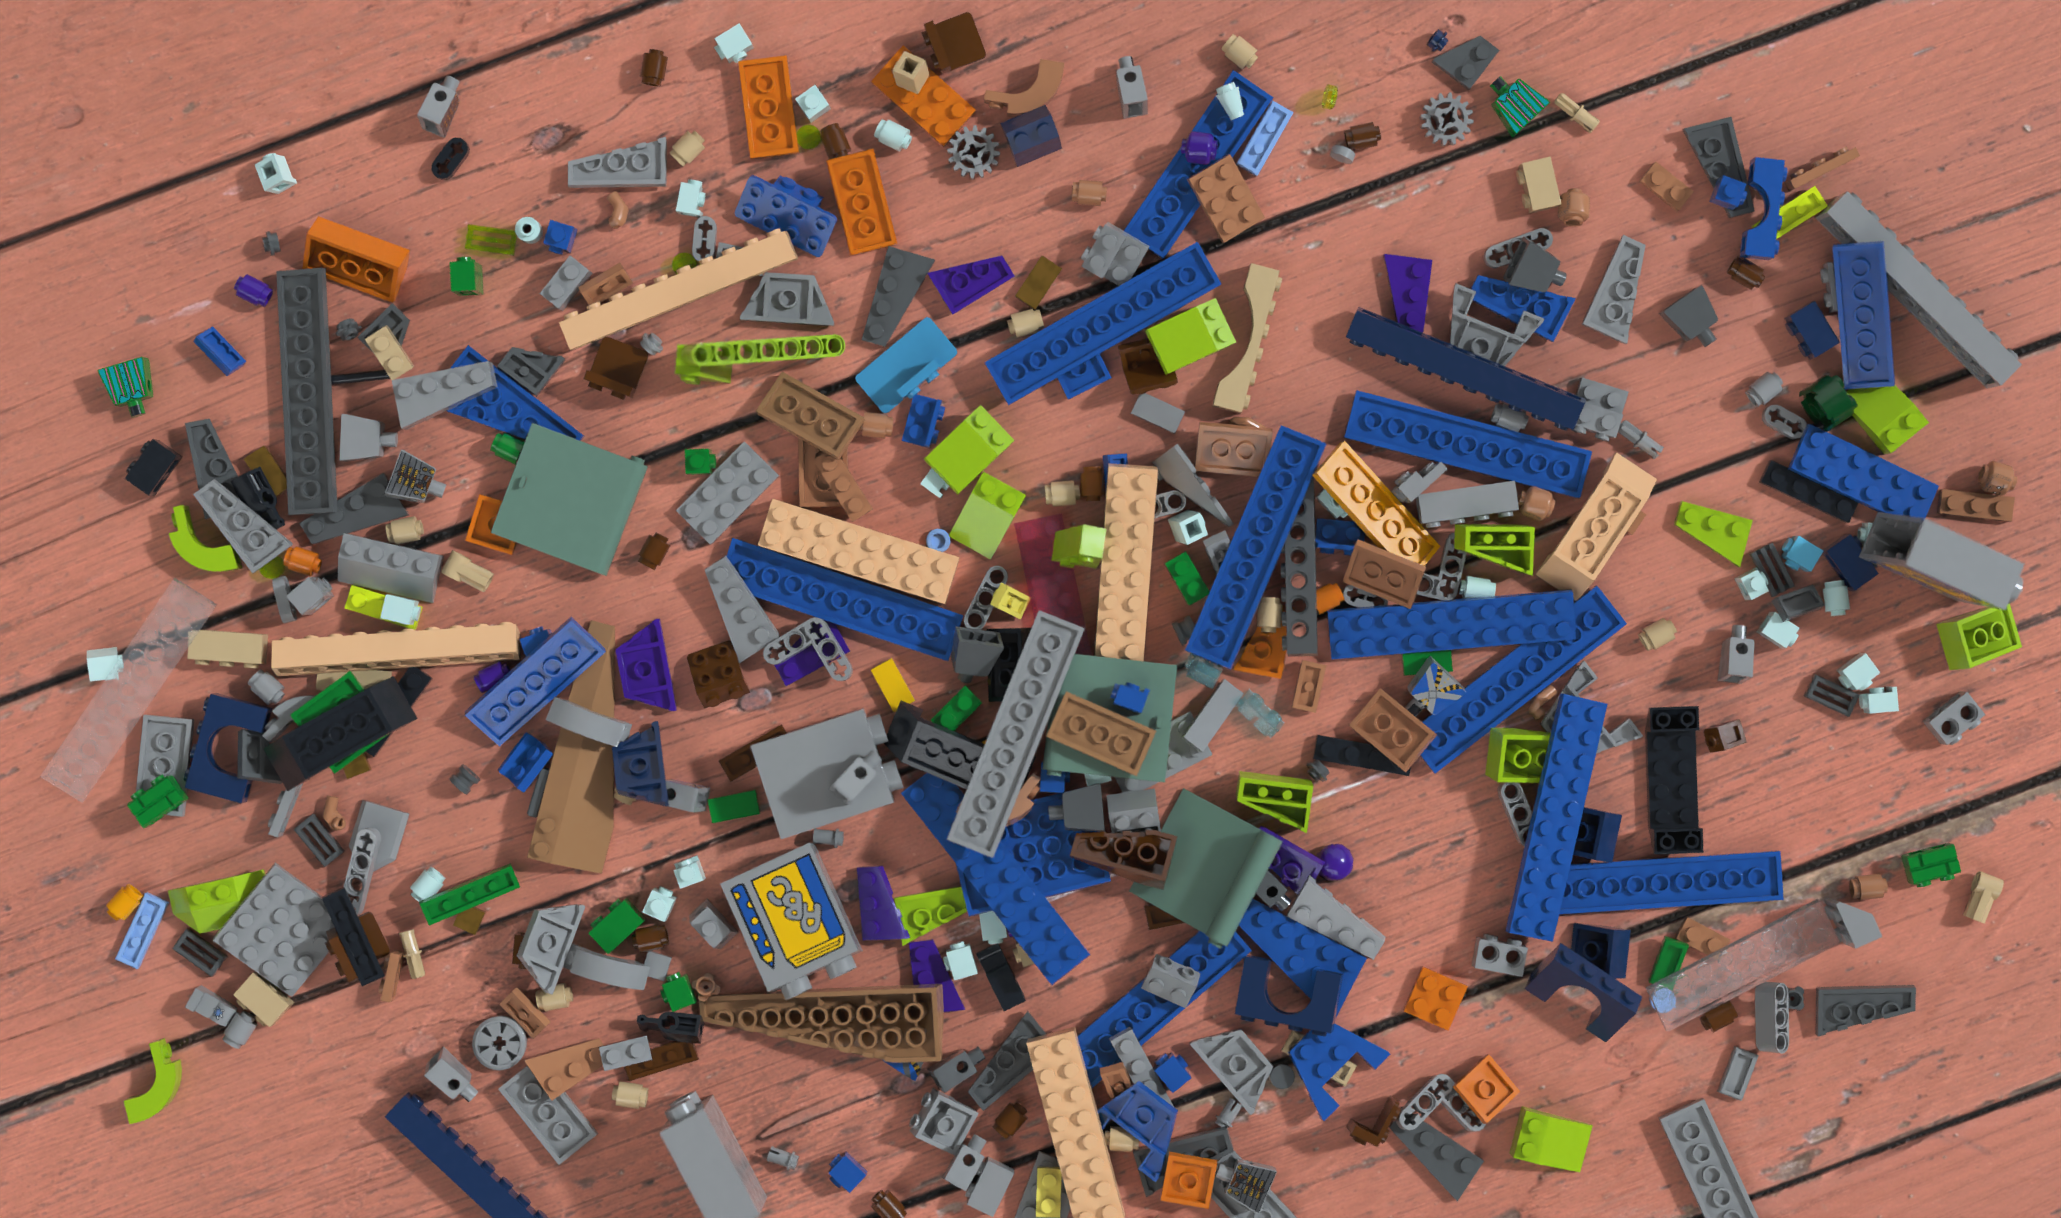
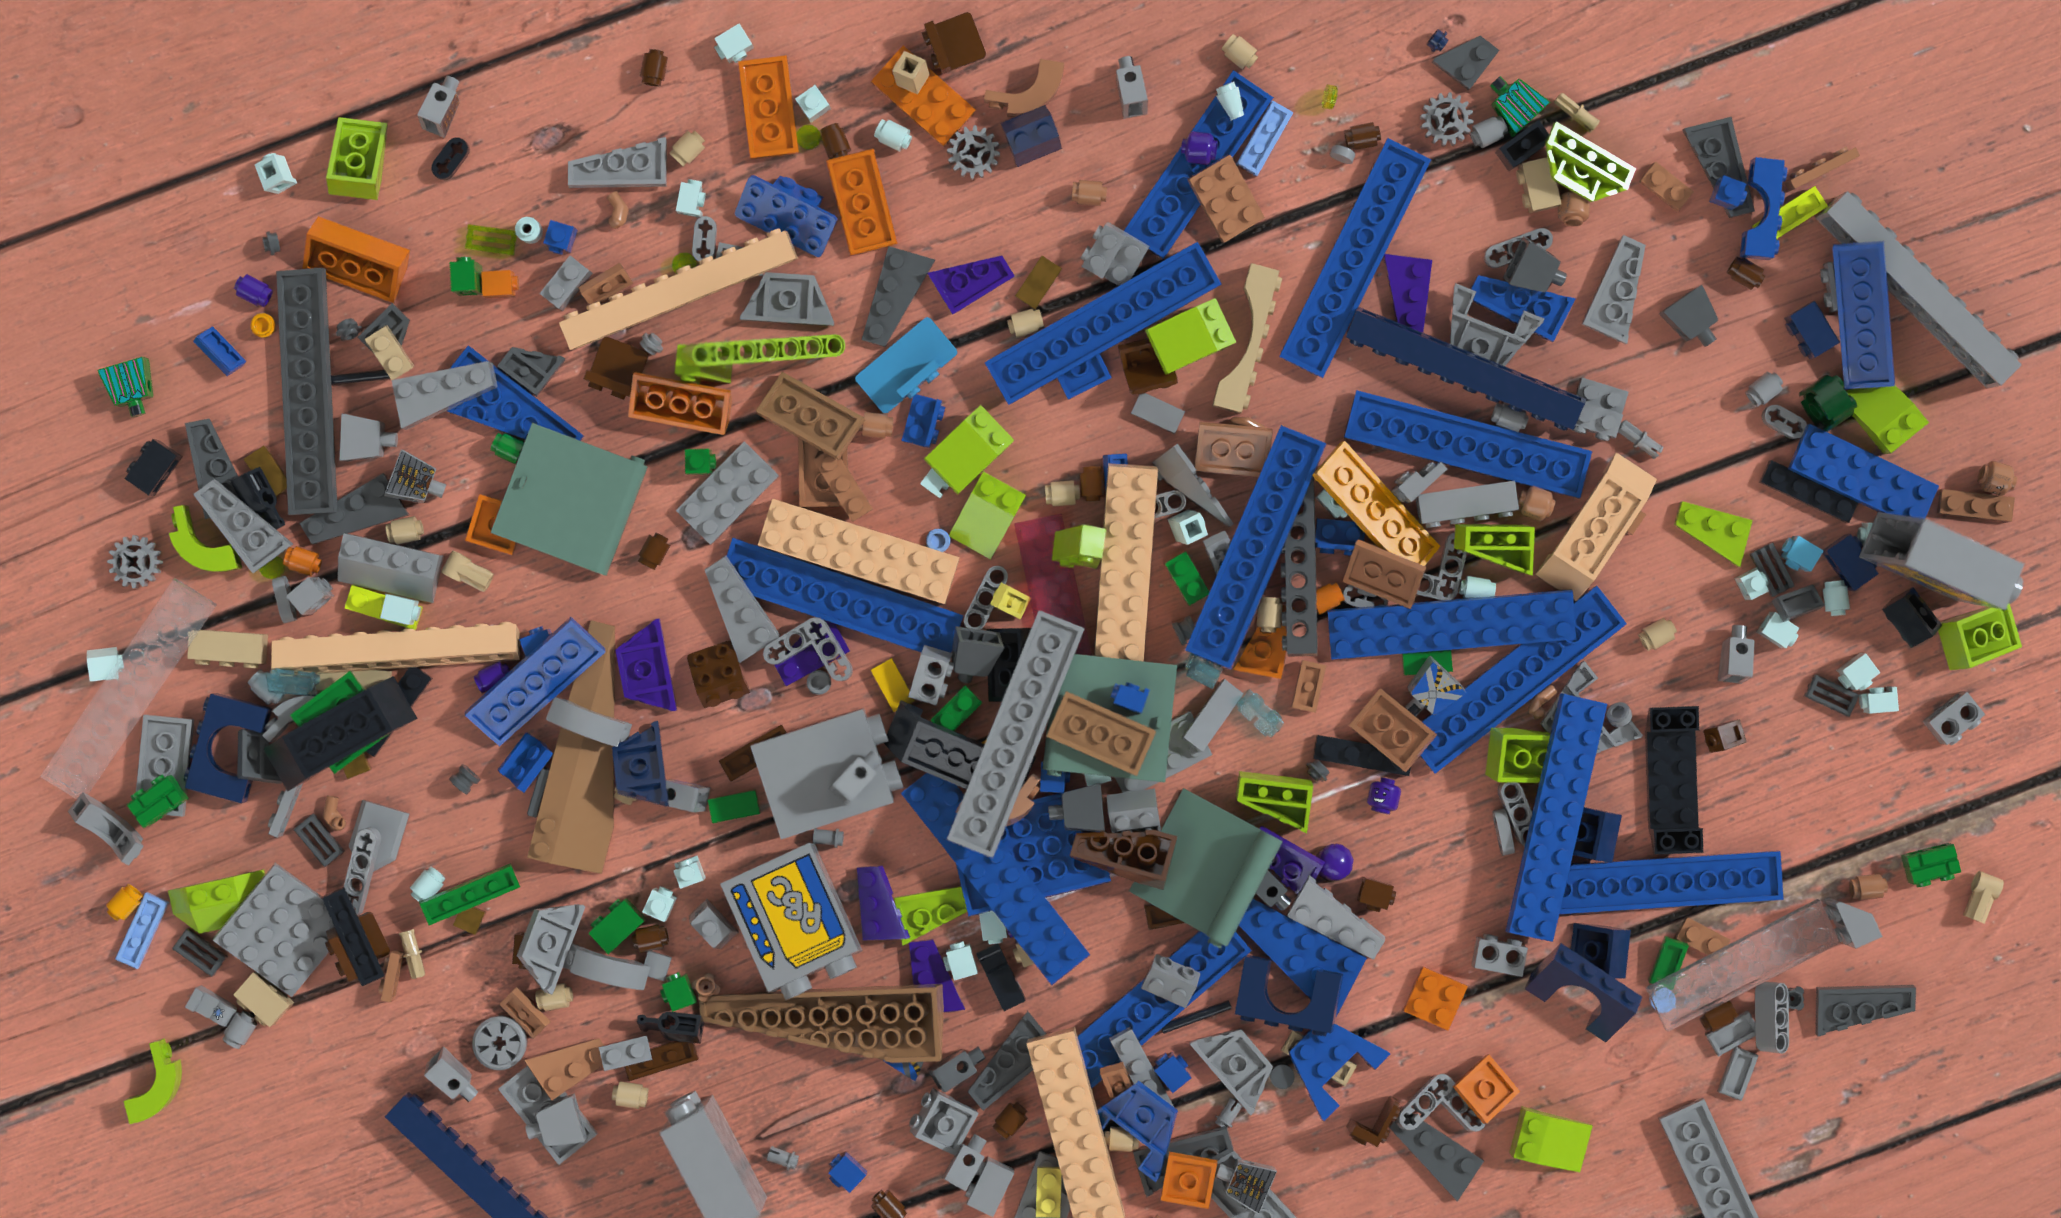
(108, 826): none -> light grey arch
(142, 554): none -> light grey gear
(263, 325): none -> light orange plate
(287, 683): none -> clear light blue hinge
(357, 158): none -> lime slope
(499, 284): none -> orange brick
(559, 1123): none -> light grey torso
(680, 403): none -> orange slope
(819, 682): none -> light grey tile
(928, 674): none -> light grey brick
(1197, 1016): none -> black bar
(1355, 258): none -> blue plate
(1376, 894): none -> reddish brown brick
(1384, 796): none -> dark purple head
(1488, 131): none -> light grey brick
(1503, 832): none -> light grey beam
(1523, 145): none -> black brick
(1585, 166): none -> lime wedge
(1619, 714): none -> light grey tile
(1733, 1034): none -> light grey tile
(1912, 617): none -> black brick

